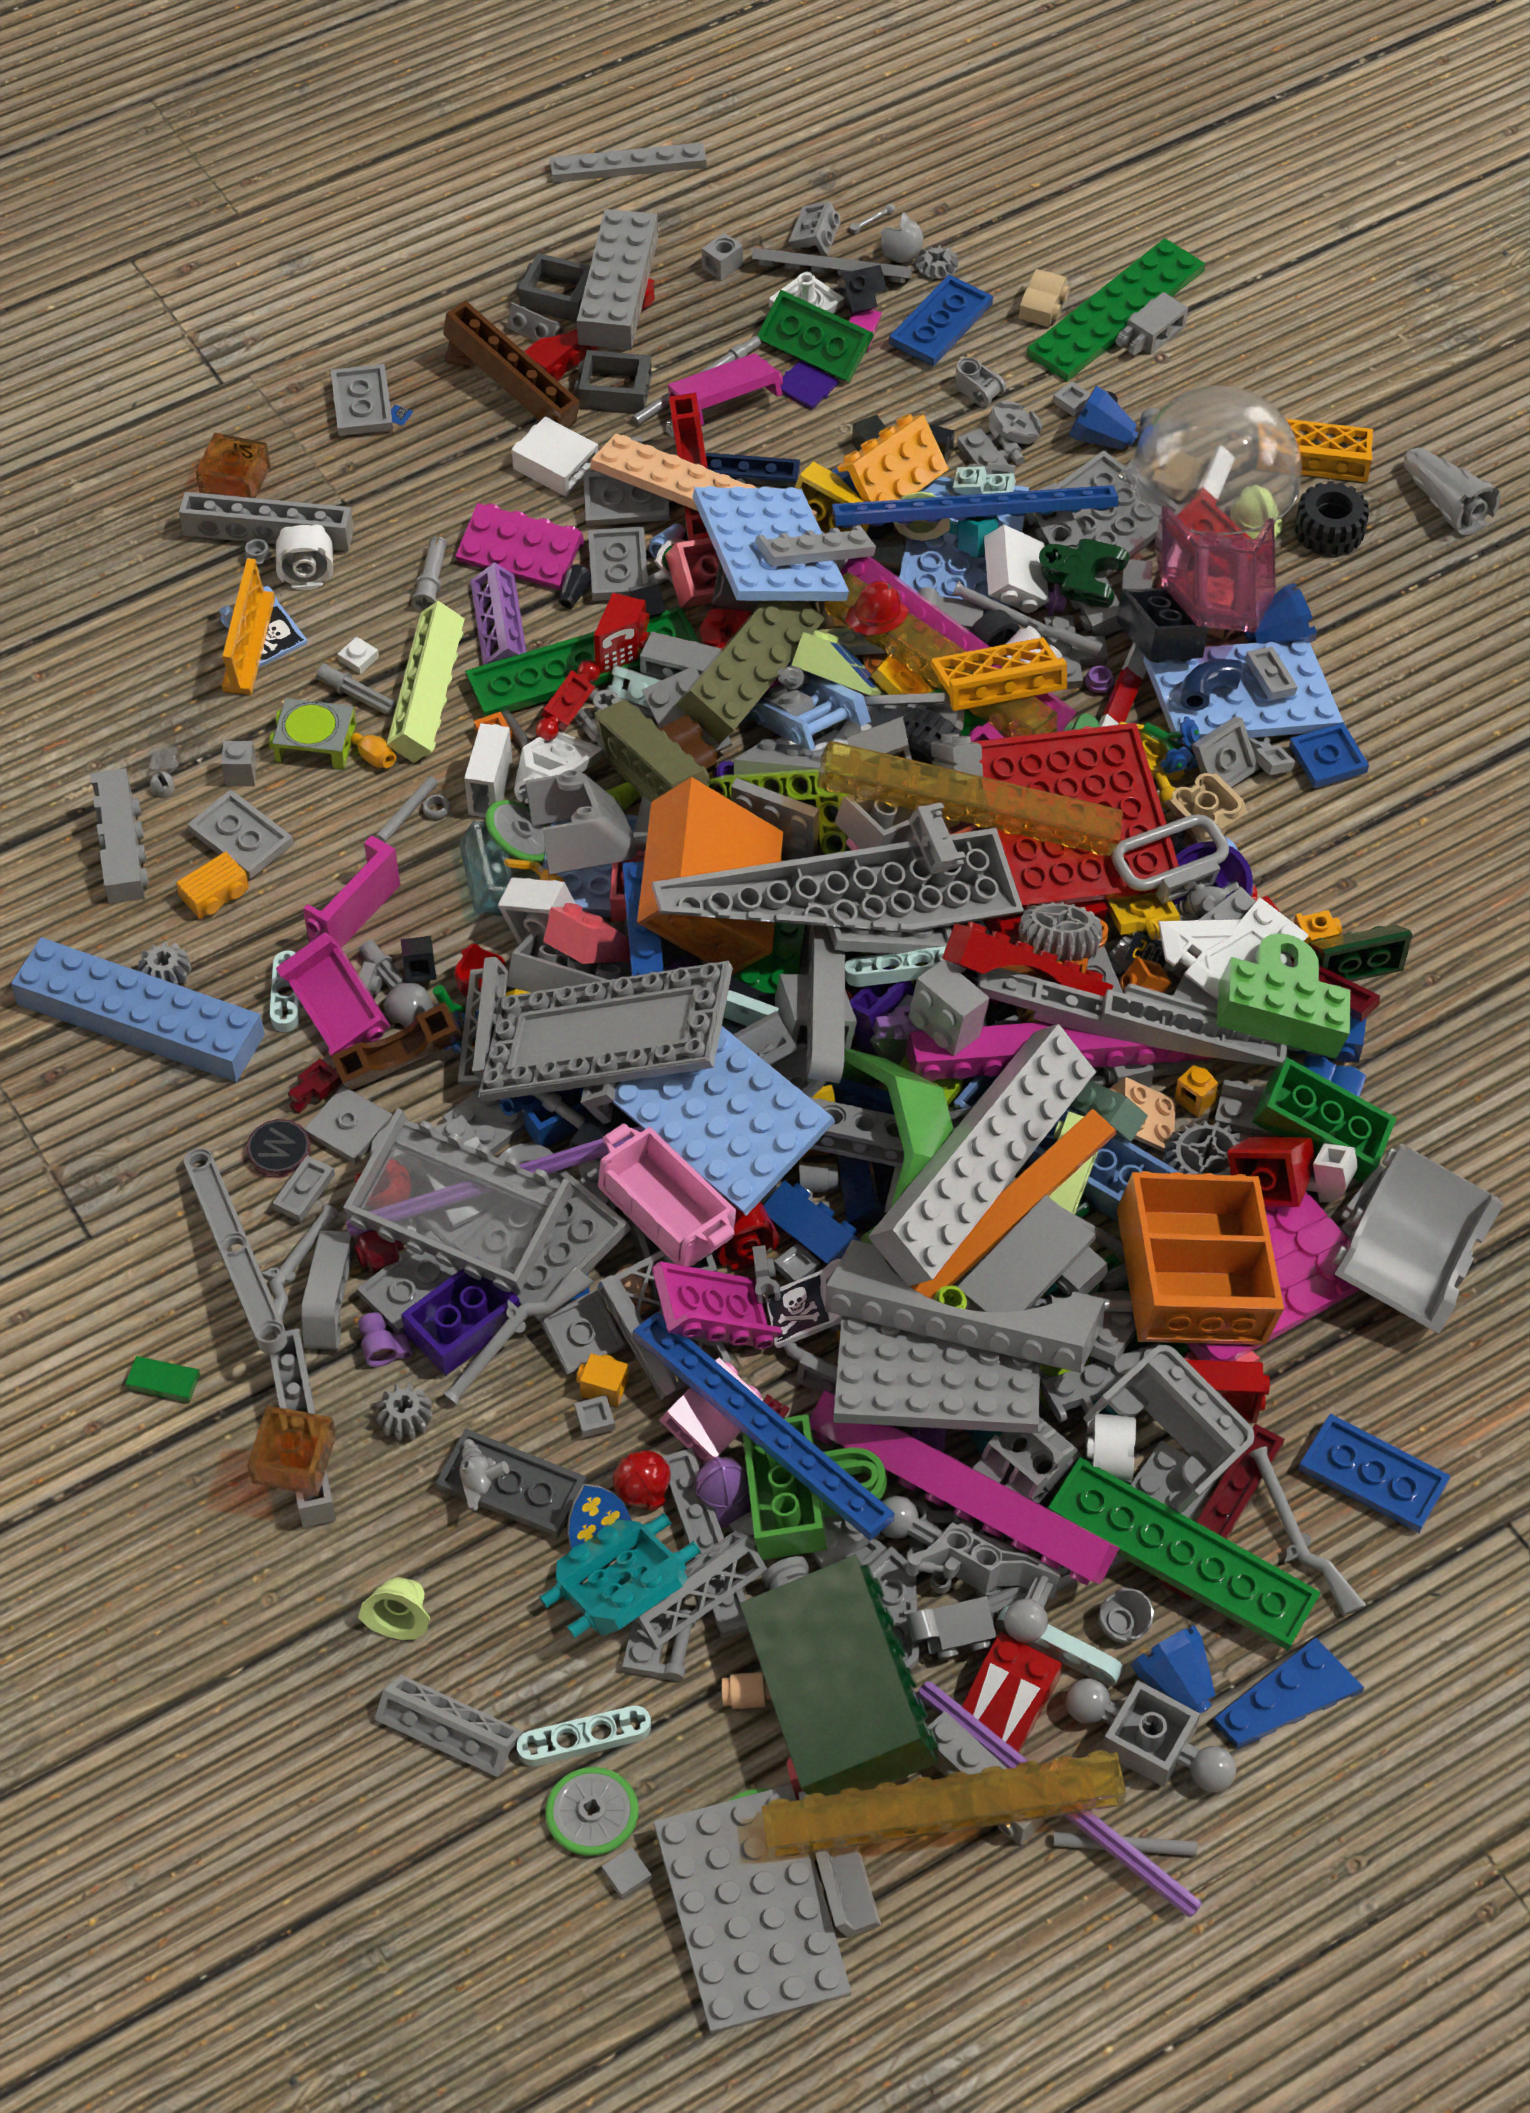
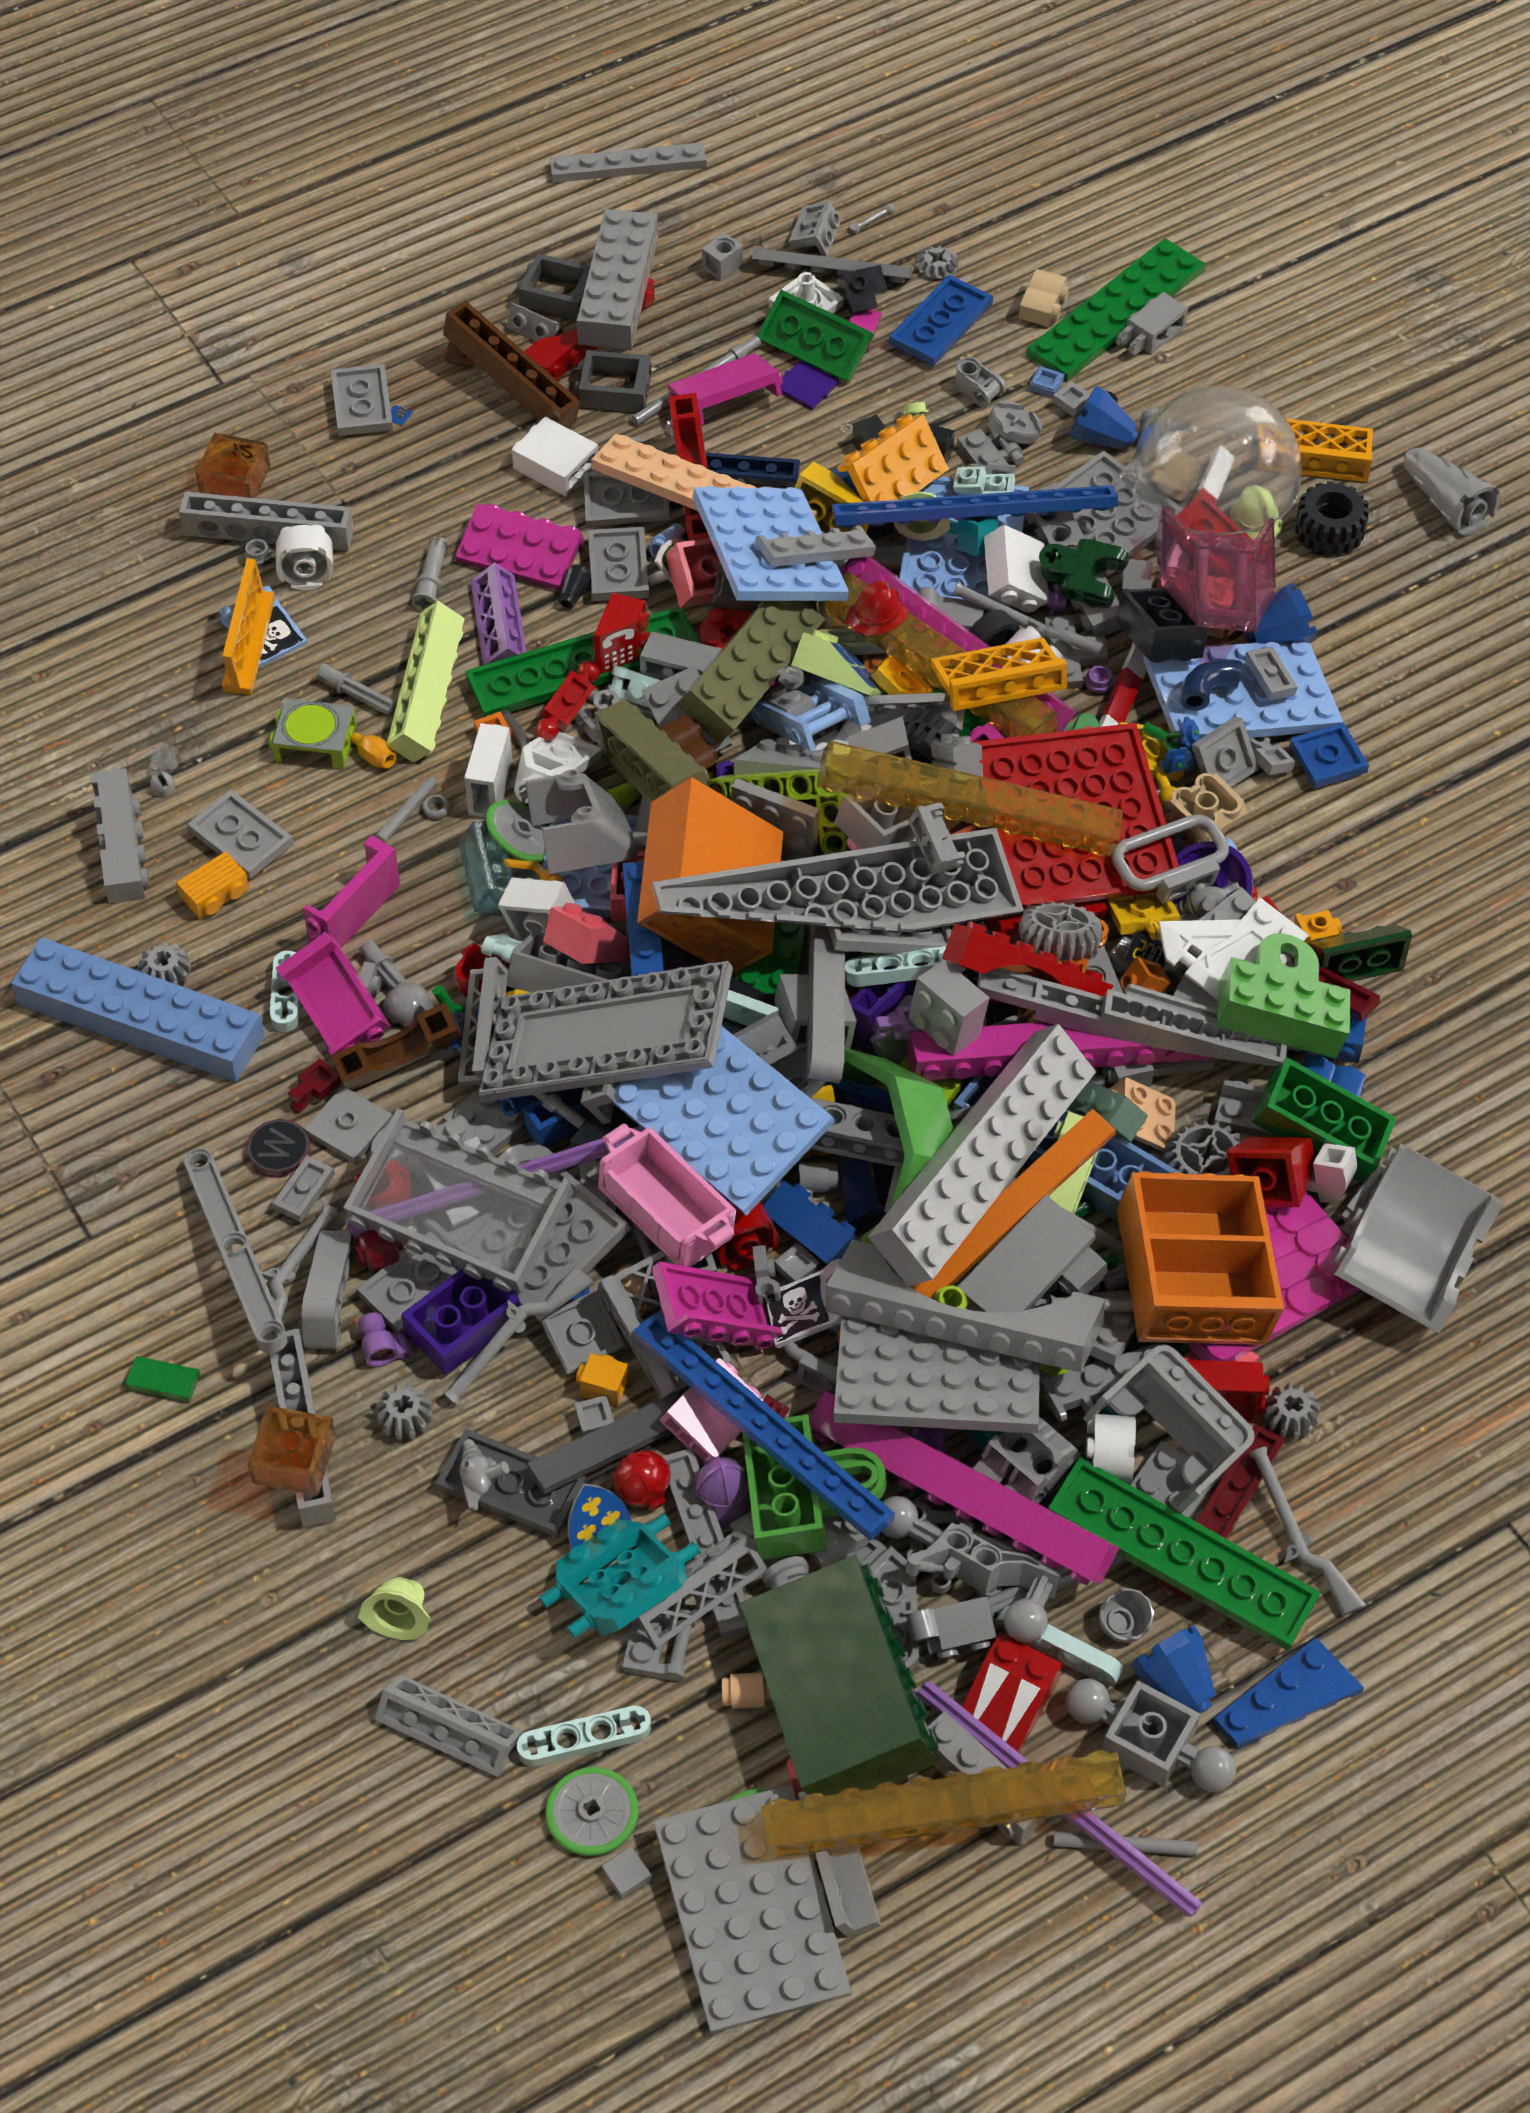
(239, 763): light grey brick -> none
(358, 655): white plate -> none
(418, 959): black brick -> none
(500, 945): none -> light aqua plate
(602, 1445): none -> dark grey tile
(651, 594): black brick -> none
(902, 243): light grey helmet -> none
(915, 409): none -> yellowish green plate
(1046, 382): none -> medium blue tile
(1200, 1084): light orange brick -> none
(1291, 1411): none -> light grey gear
(1374, 1473): blue plate -> none

